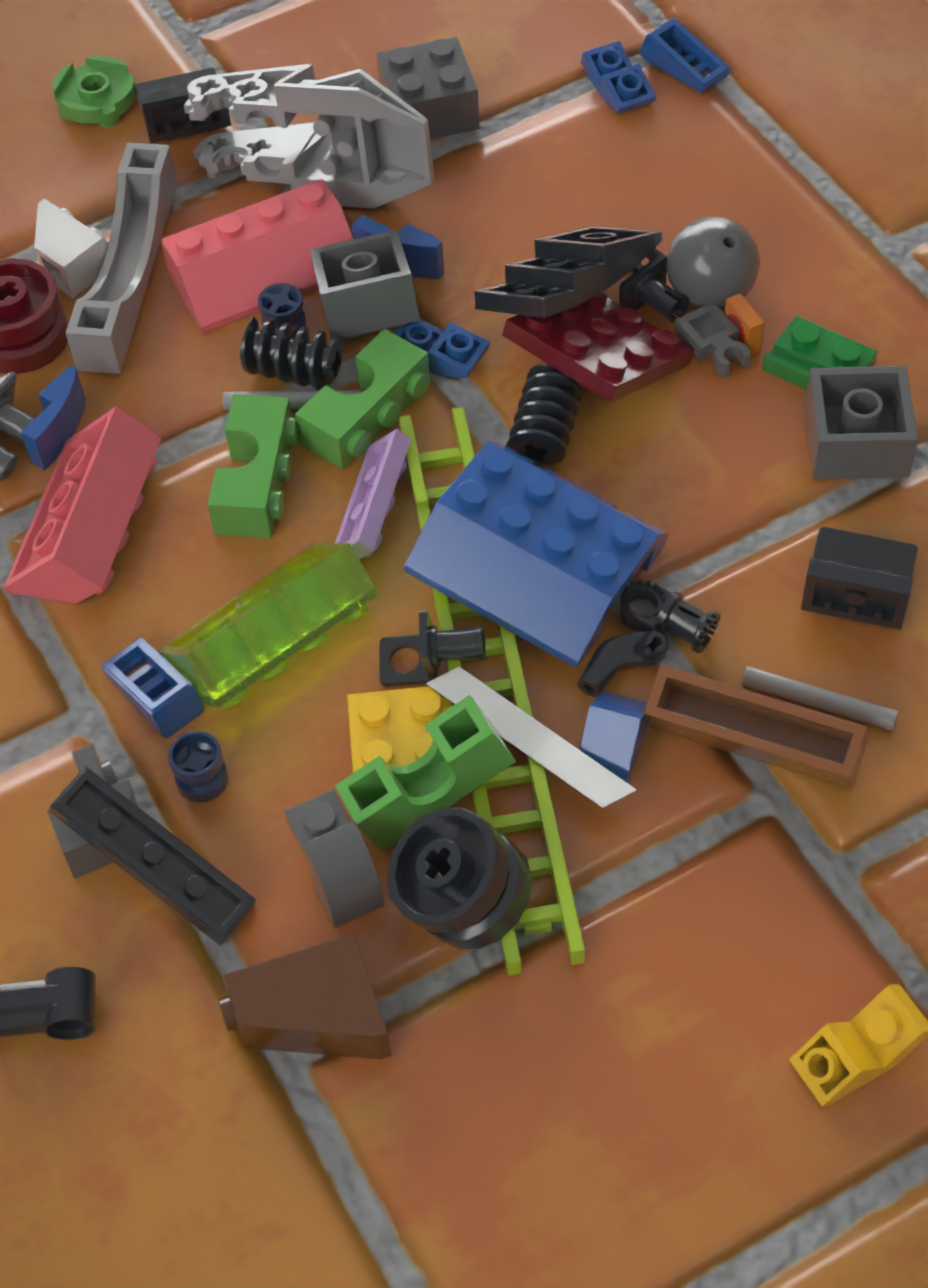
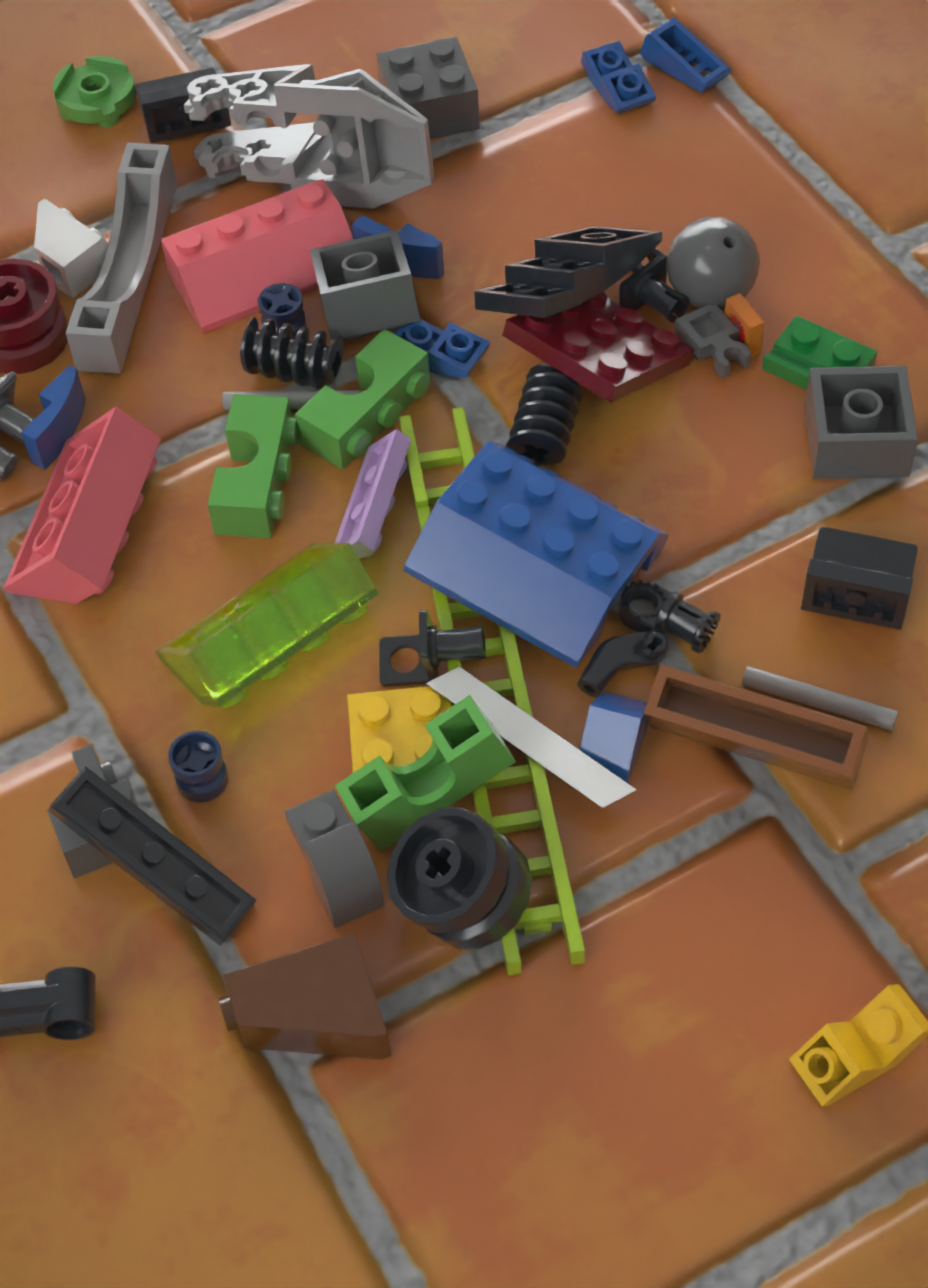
(175, 696): blue slope -> none

